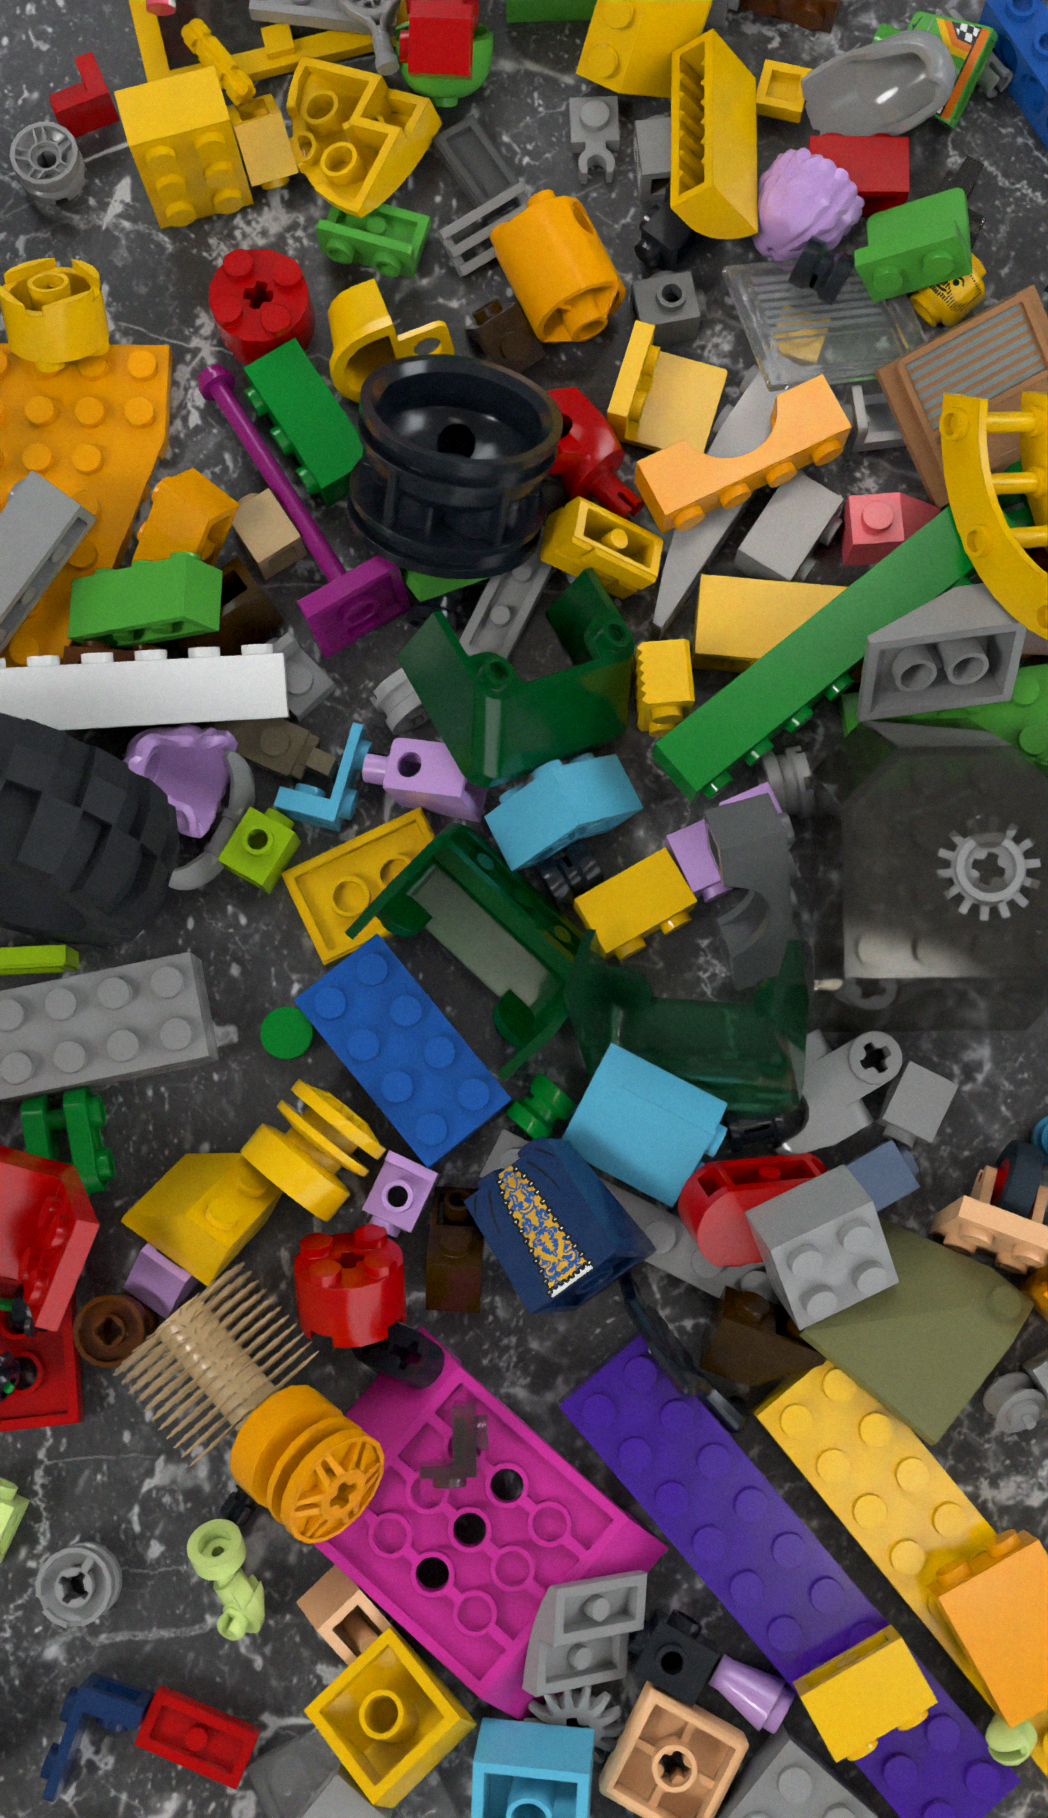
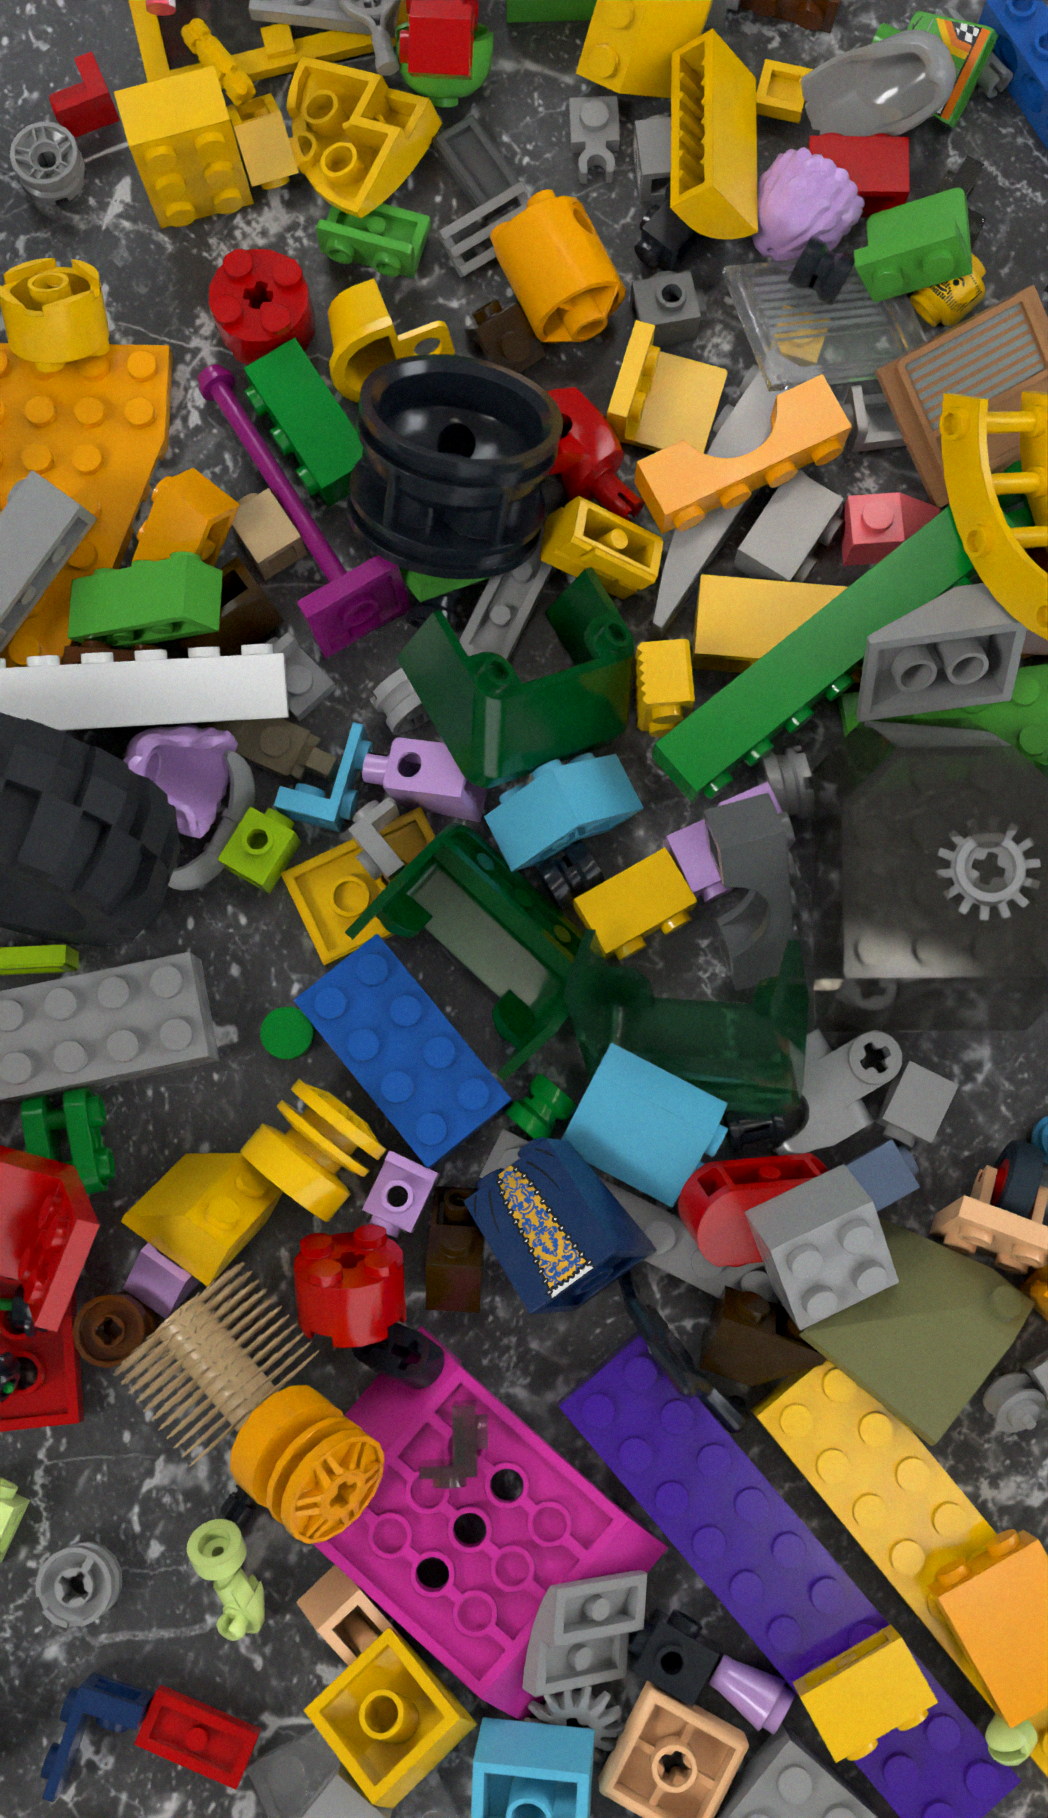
(376, 854): none -> light grey bracket

